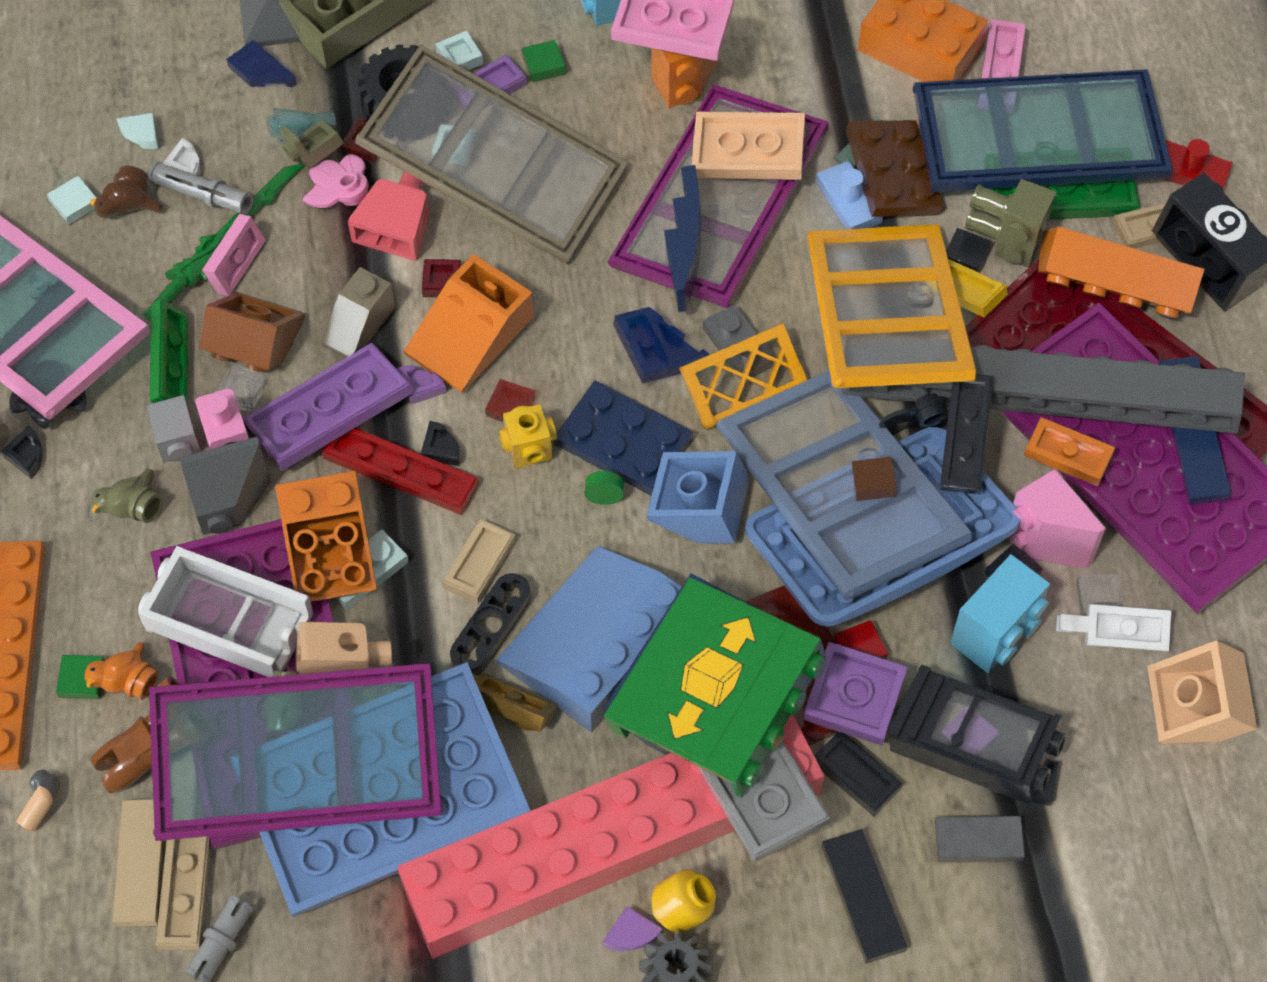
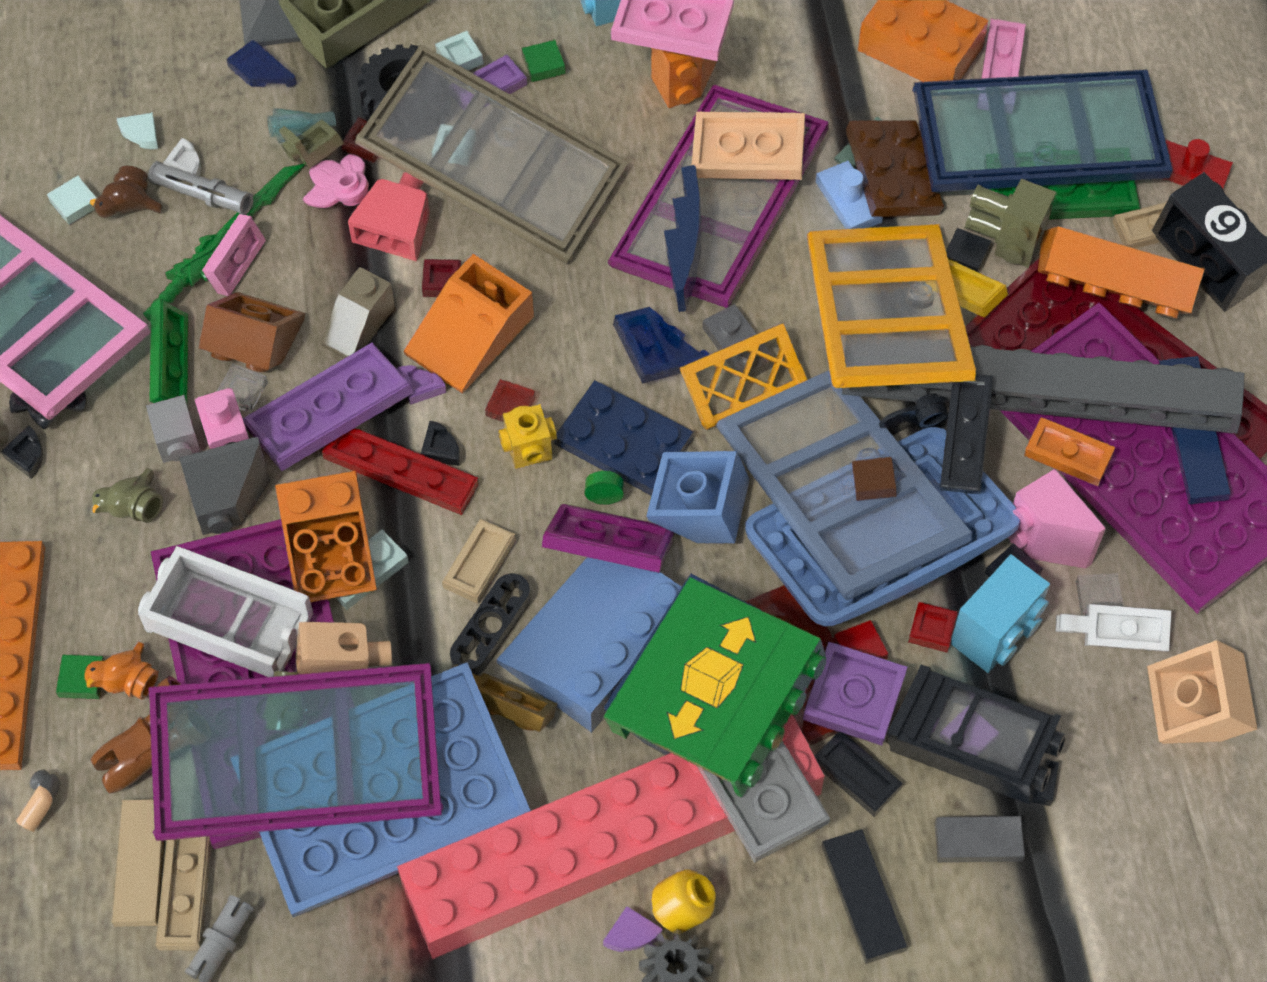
(608, 538): none -> magenta tile
(932, 627): none -> red tile

